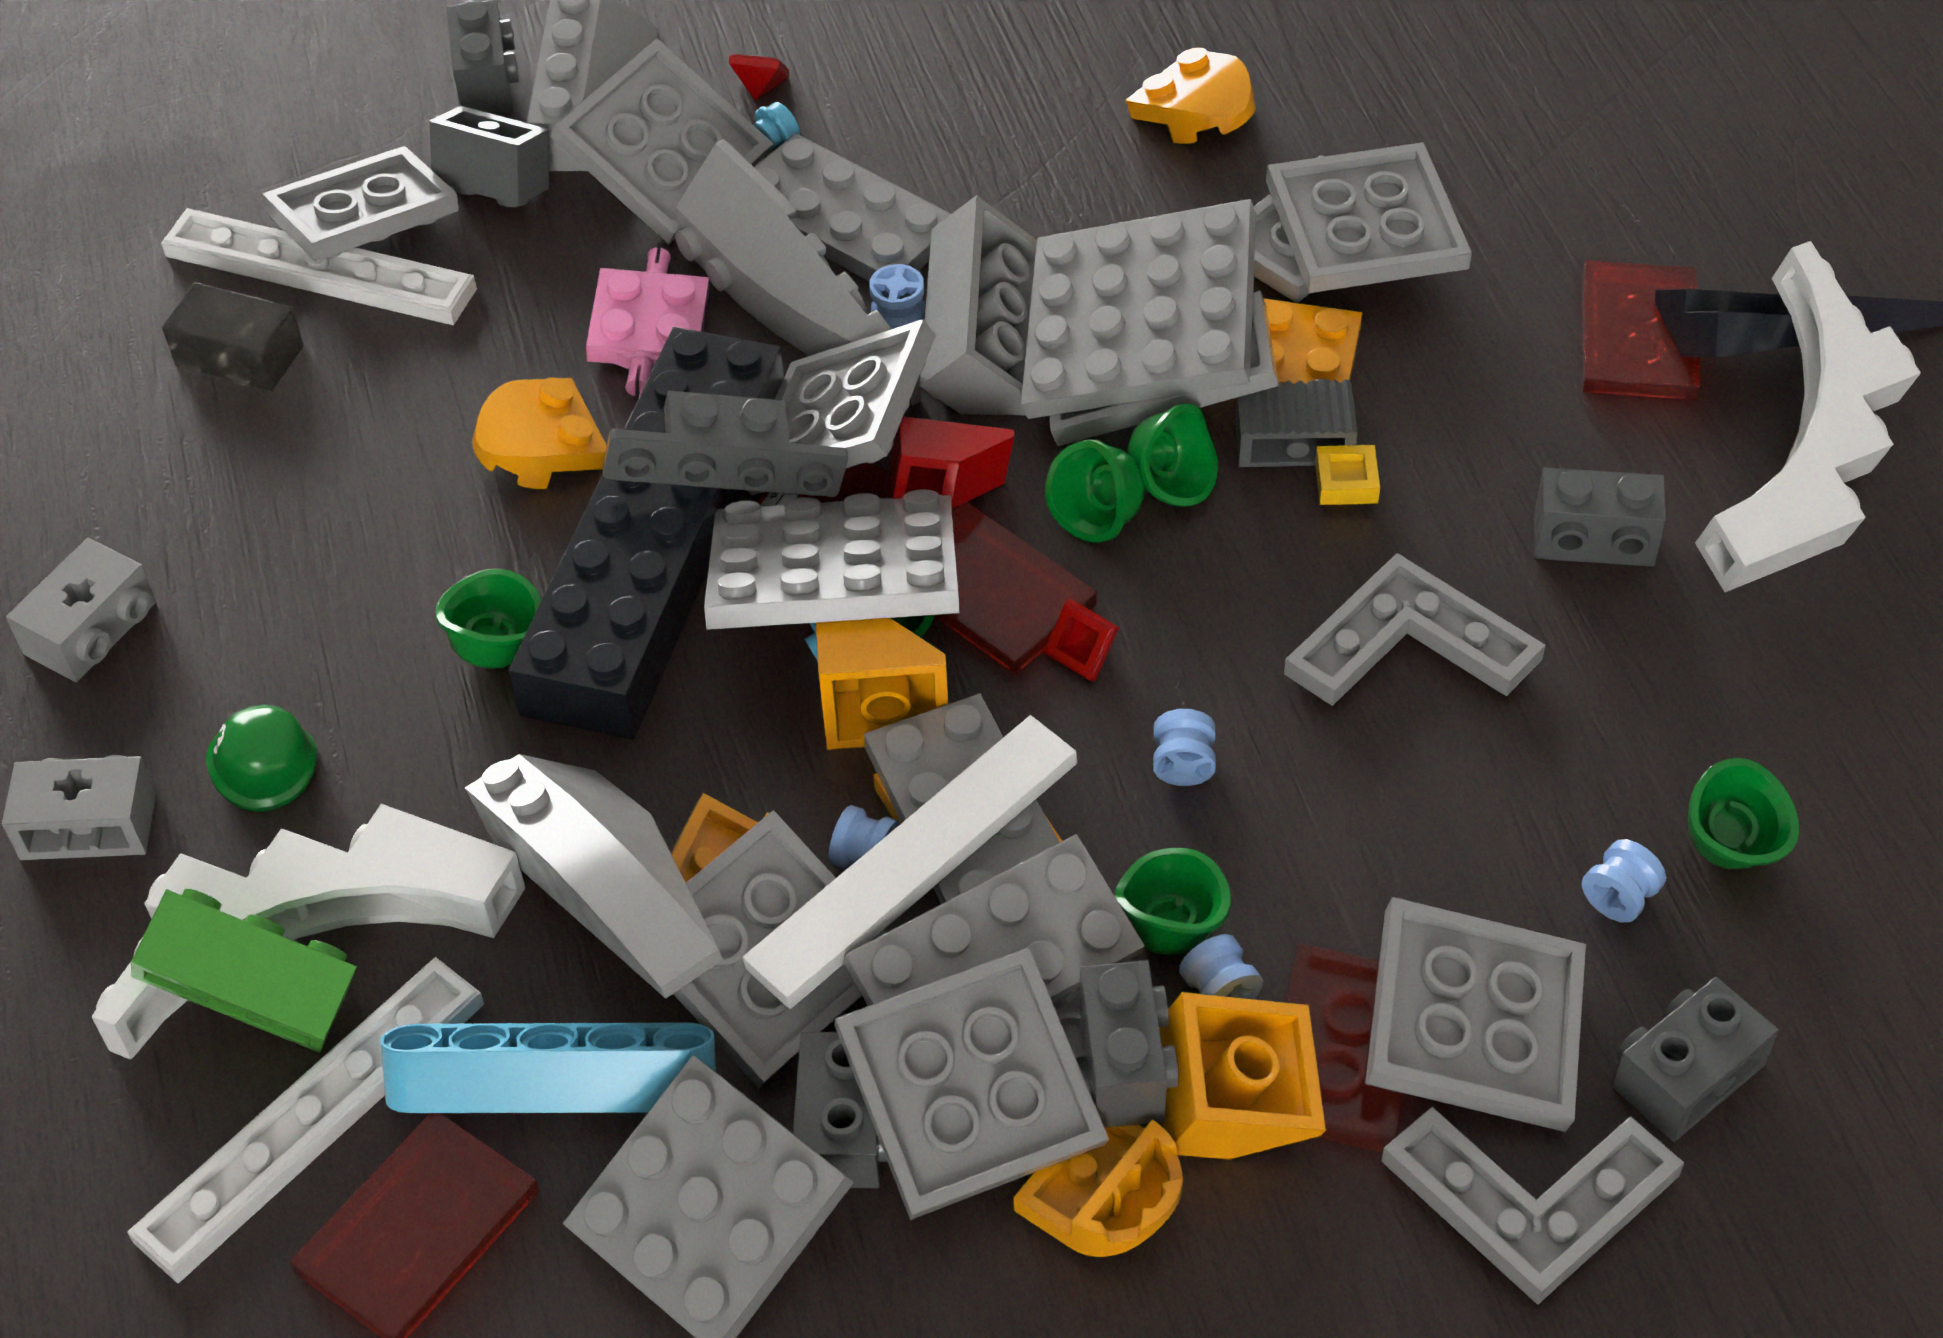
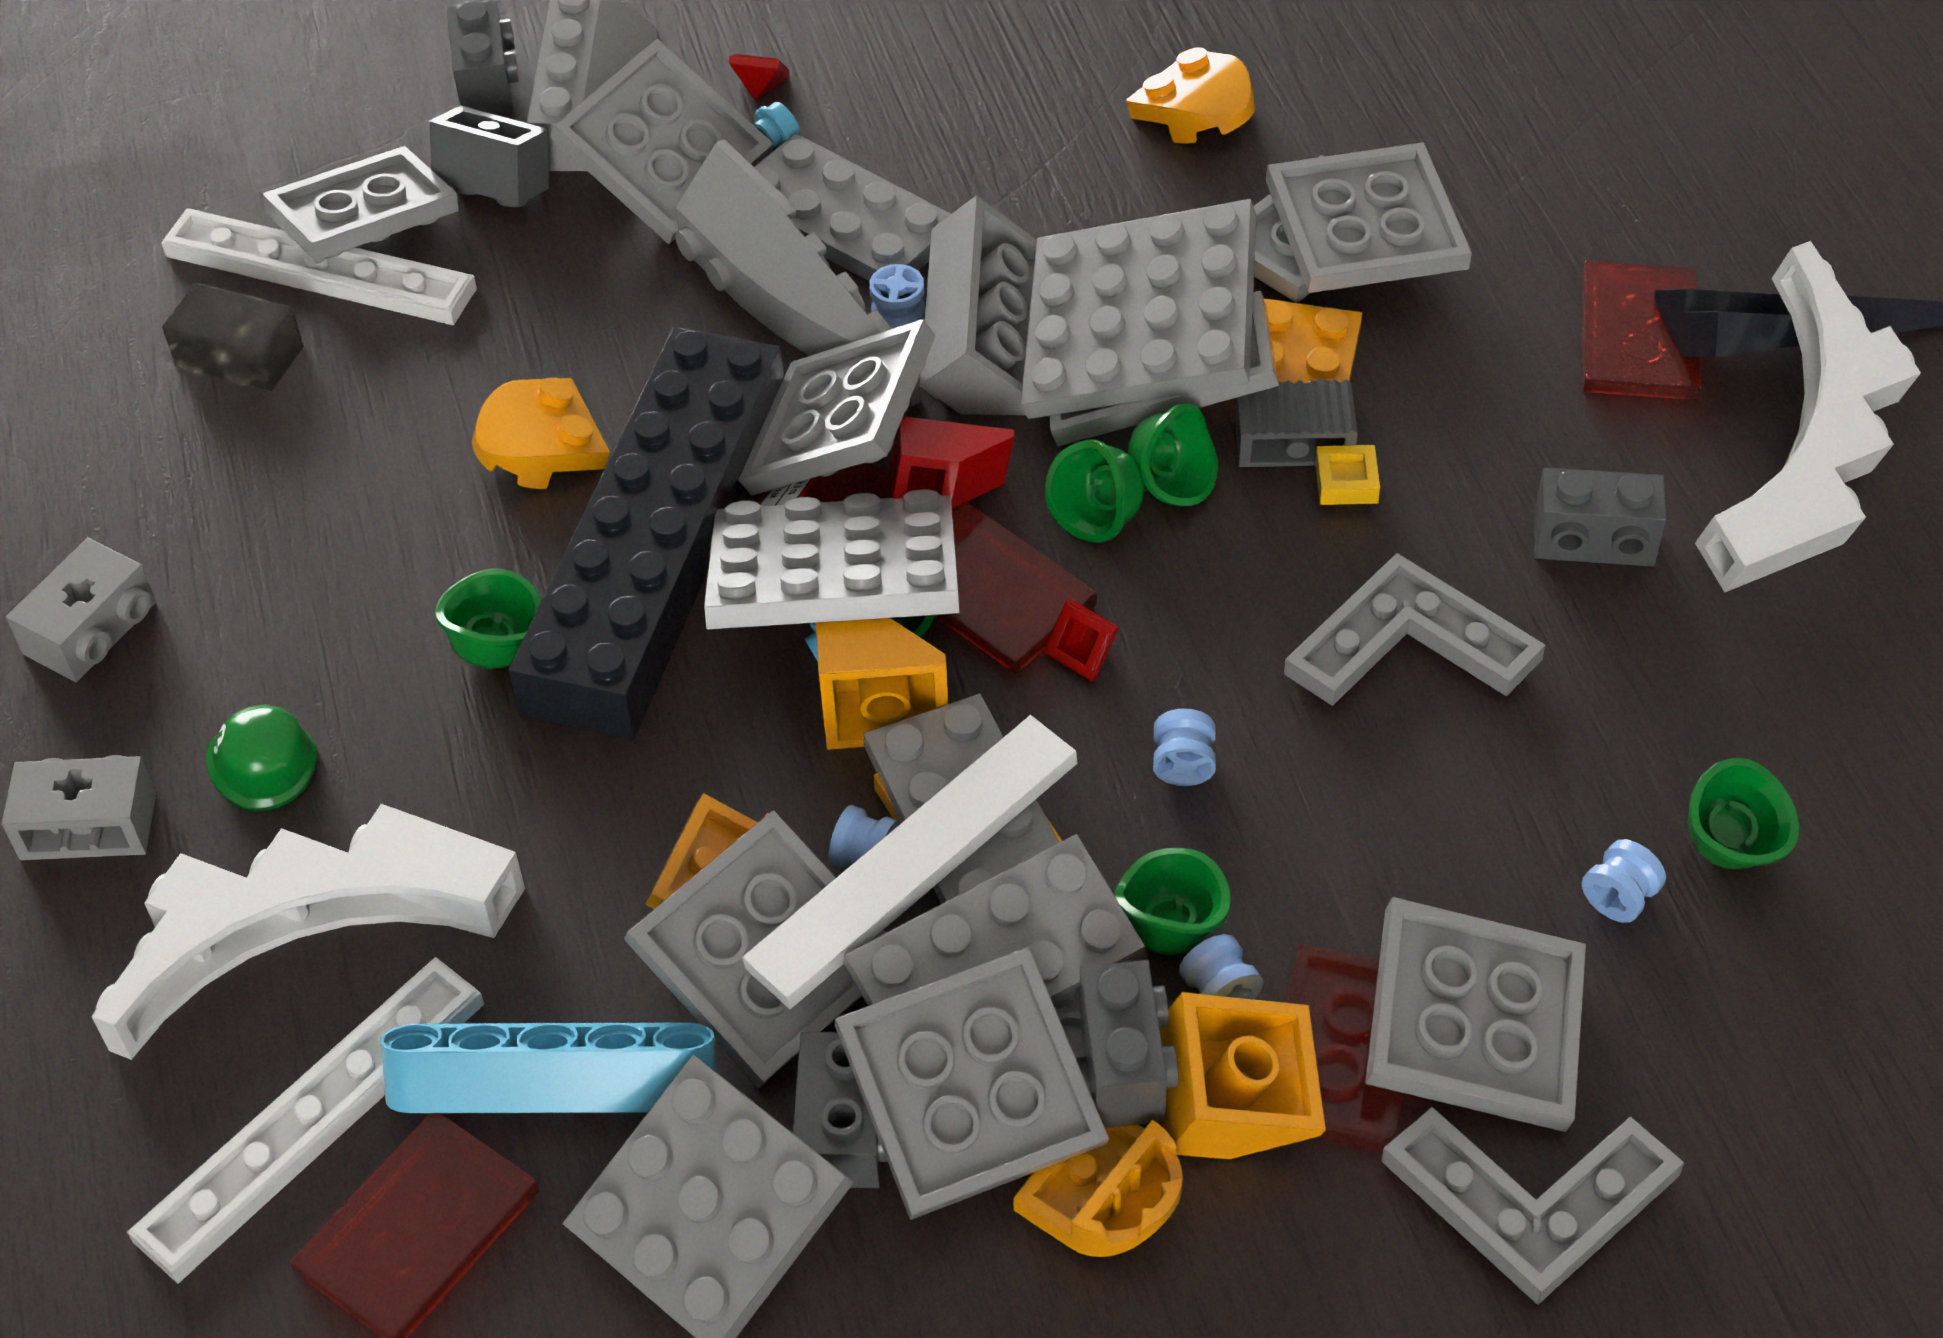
(243, 968): bright green brick -> none
(600, 863): light grey wedge -> none
(637, 312): bright pink plate -> none
(726, 446): dark grey bracket -> none
(1693, 1057): dark grey brick -> none

